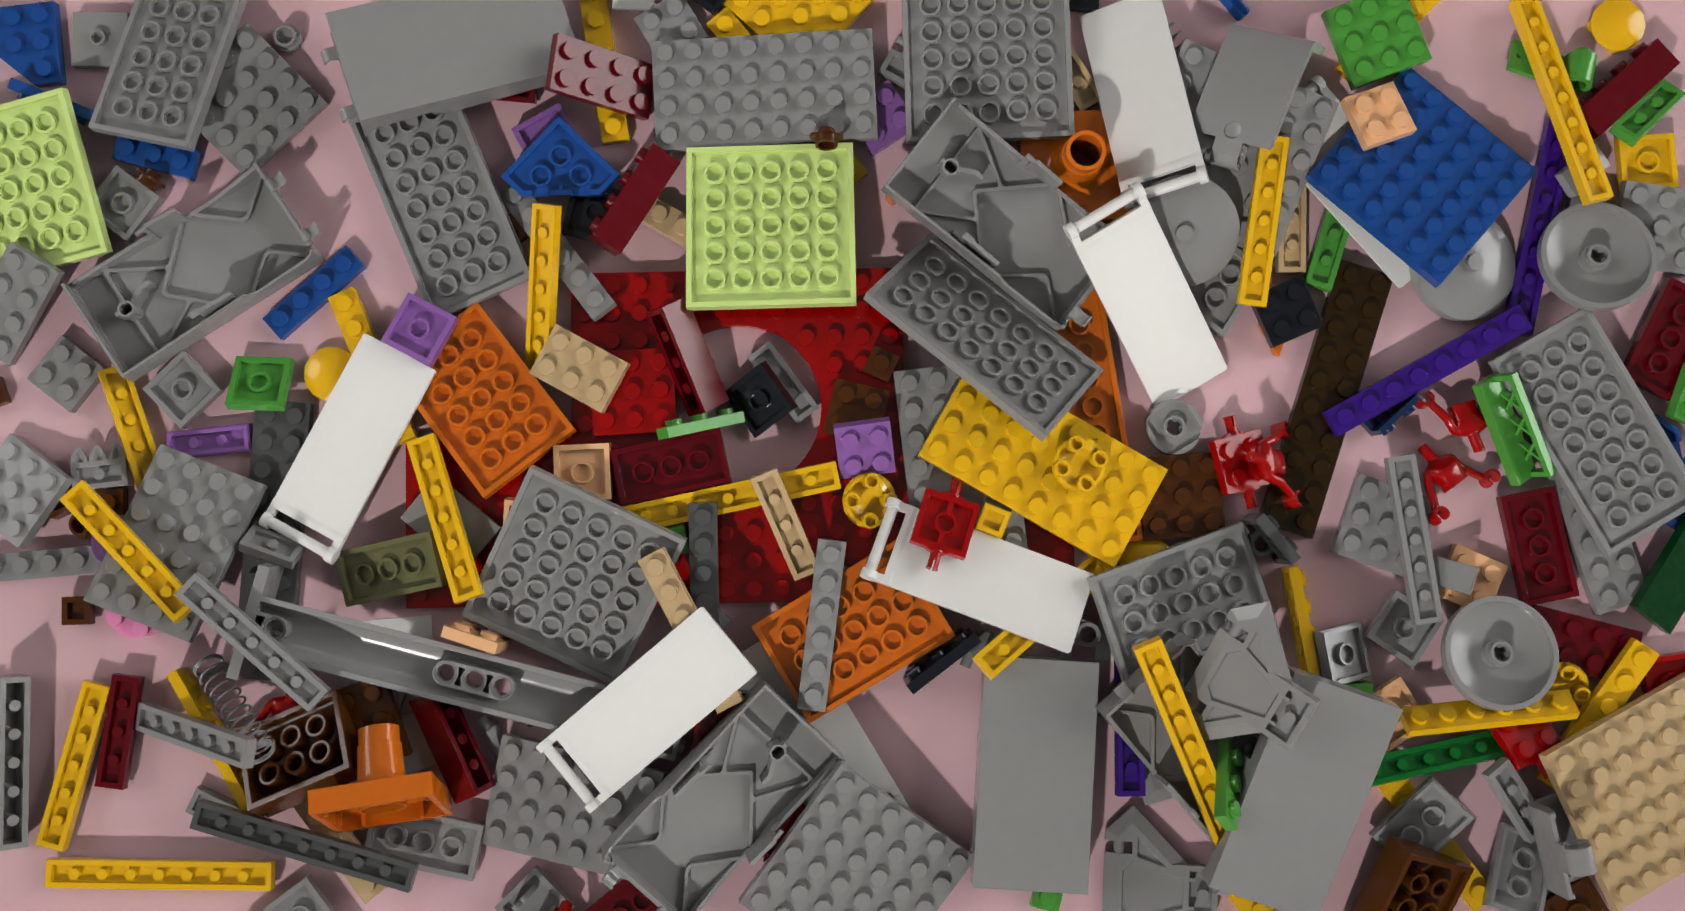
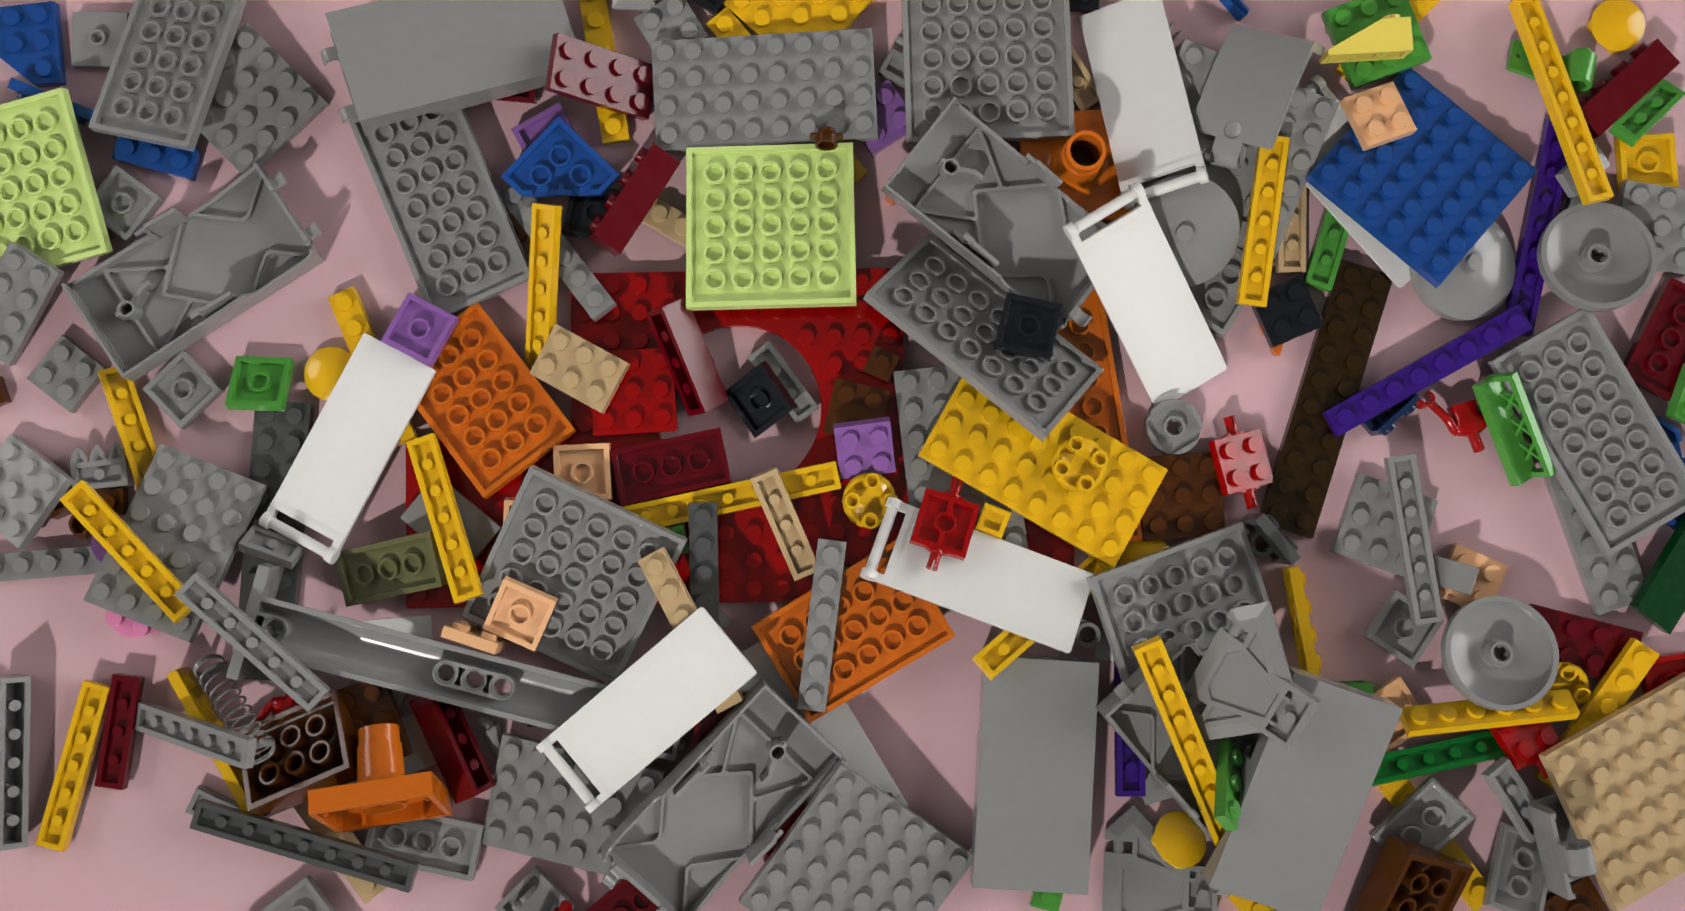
(77, 611): reddish brown plate -> none
(149, 179): reddish brown plate -> none
(160, 873): yellow plate -> none
(212, 440): medium lavender tile -> none
(287, 38): light grey plate -> none
(314, 293): blue plate -> none
(520, 613): none -> light nougat plate
(700, 423): bright green plate -> none
(940, 659): black plate -> none
(985, 637): light grey bar -> none
(1028, 326): none -> black plate
(1179, 840): none -> yellow dish
(1271, 464): red piece -> none
(1343, 652): light grey plate -> none
(1383, 40): none -> light yellow slope
(1447, 473): red piece -> none
(1537, 546): dark red plate -> none

